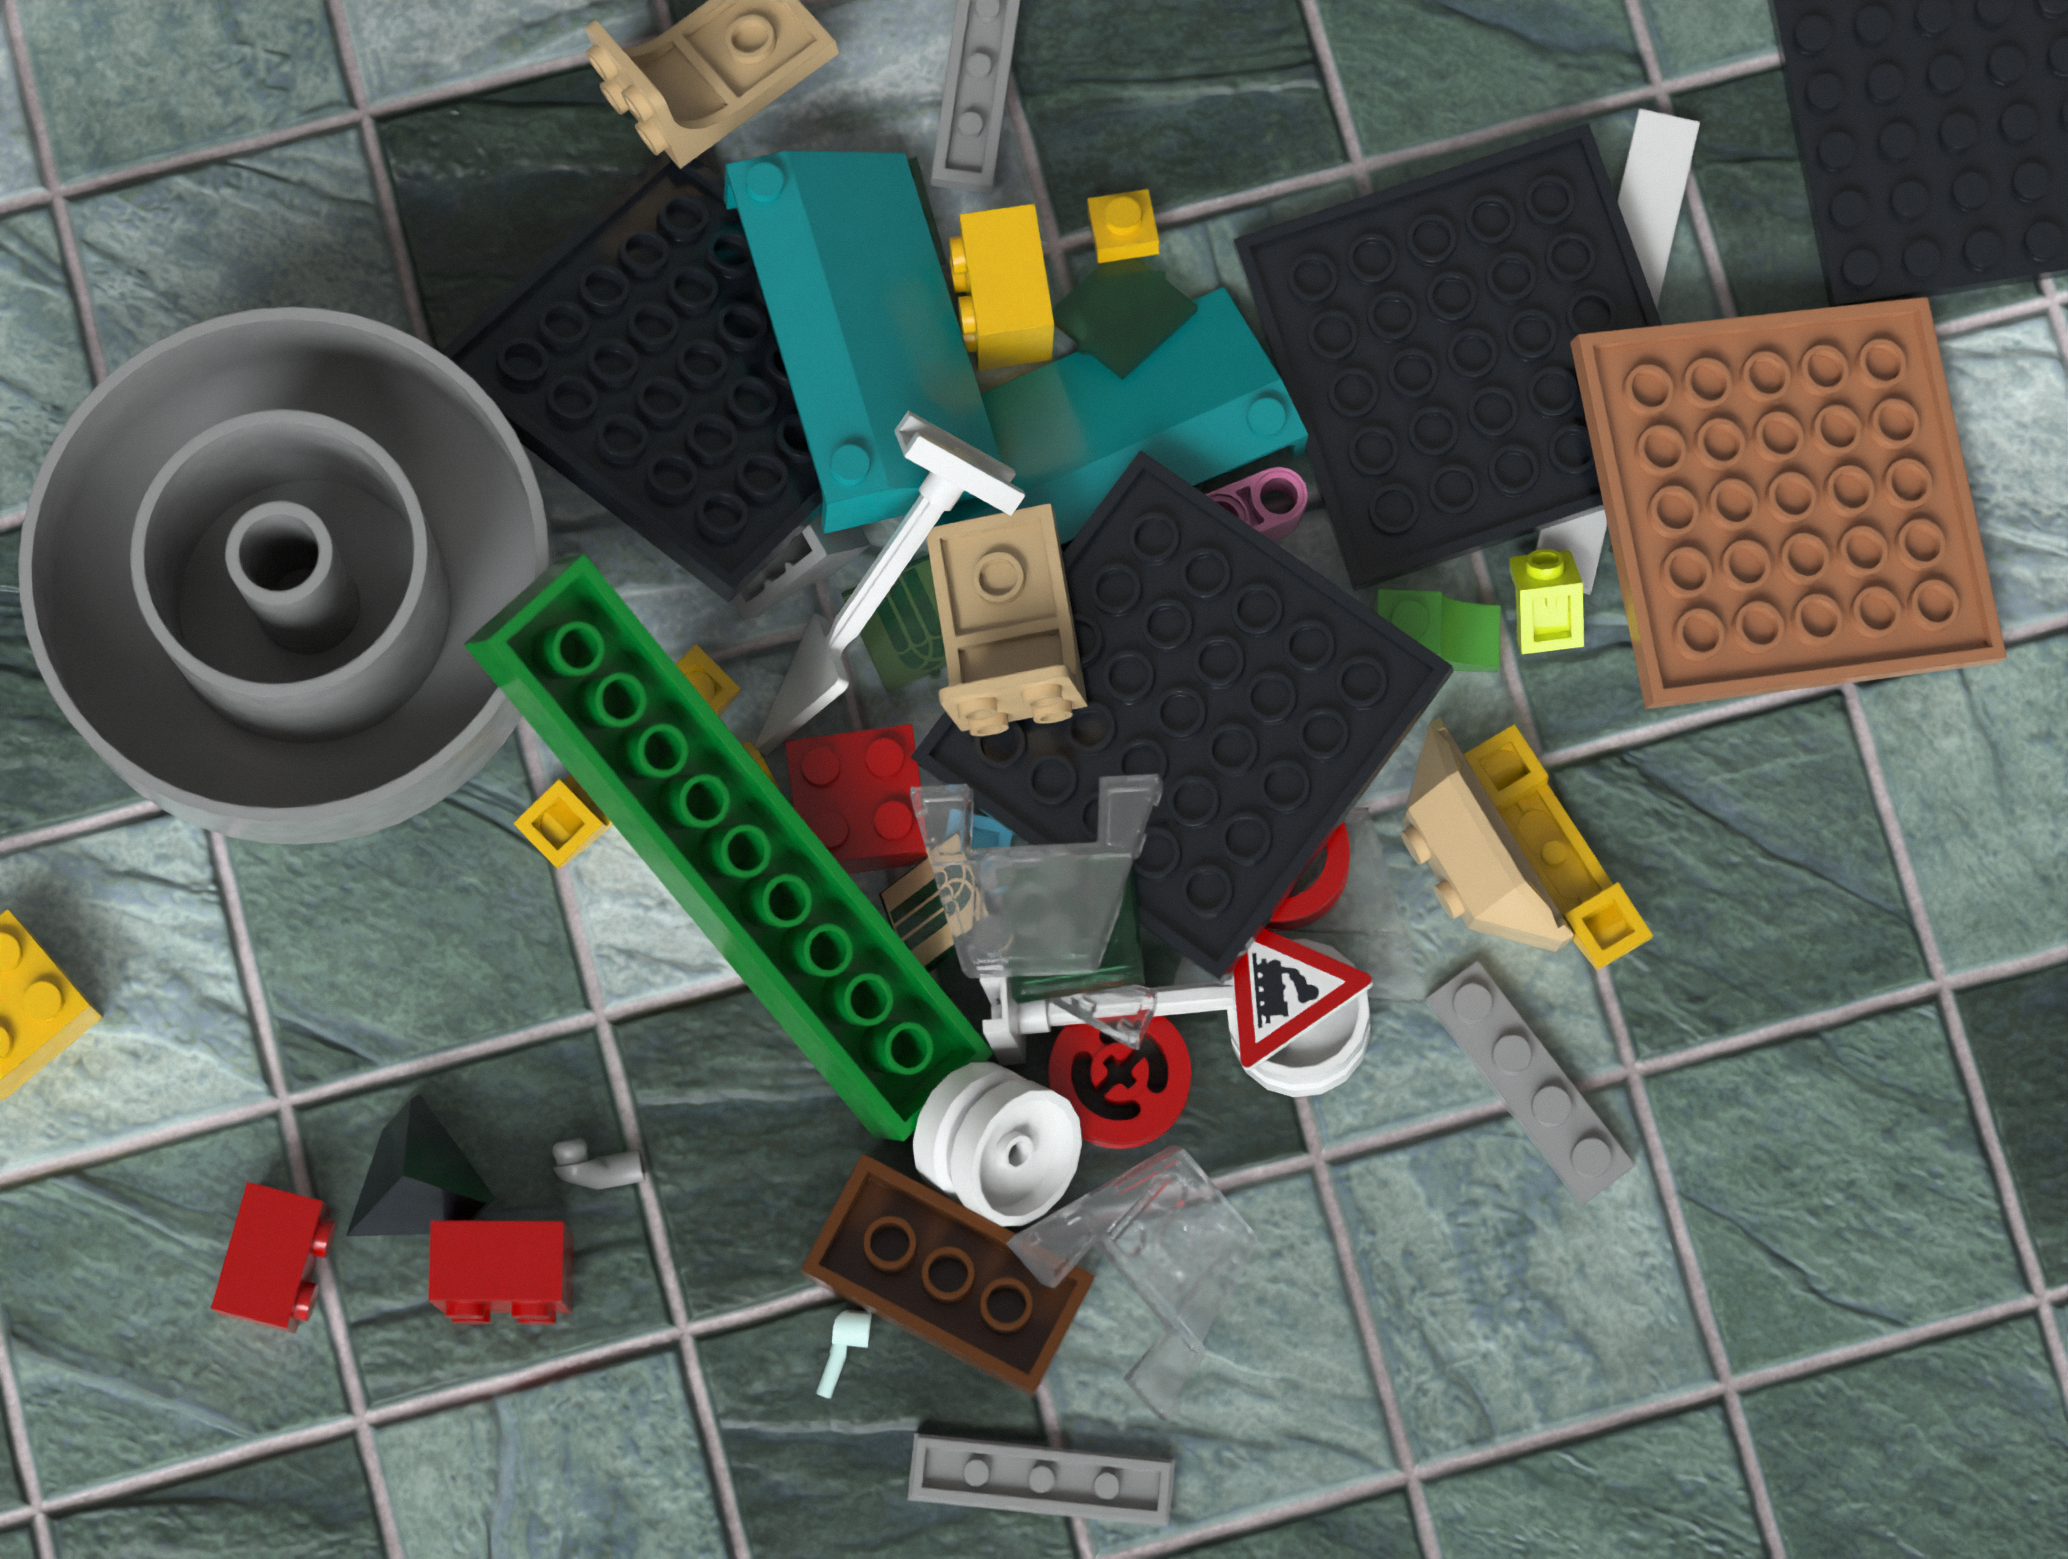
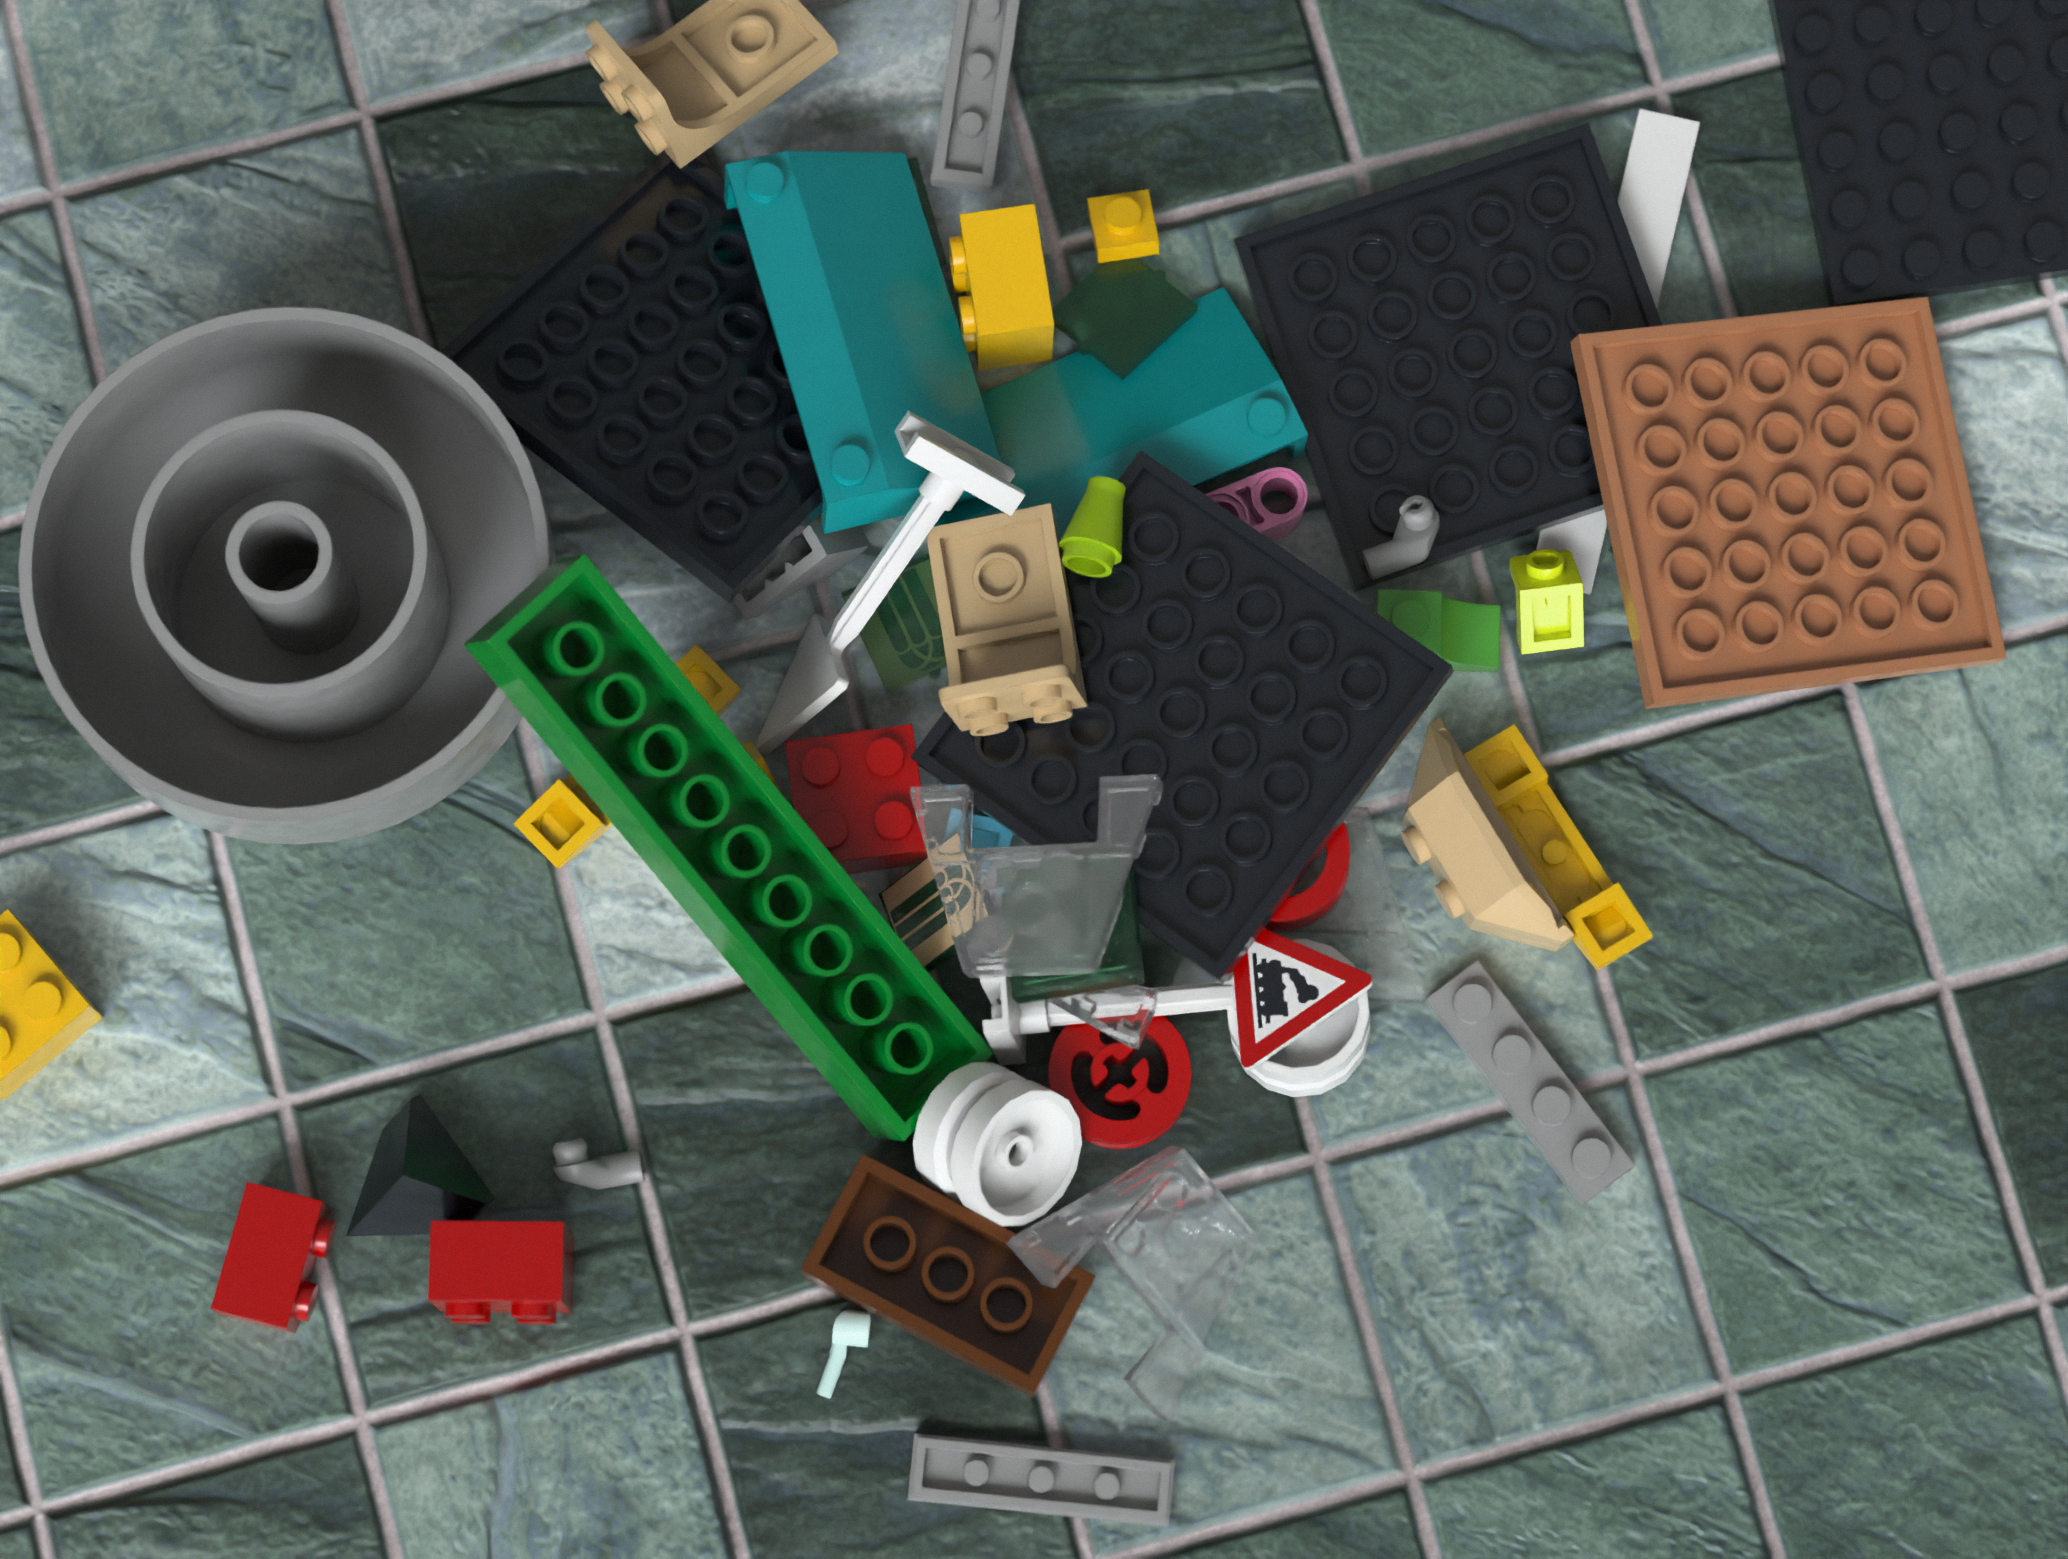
(1095, 531): none -> lime cone
(1410, 542): none -> light grey arm

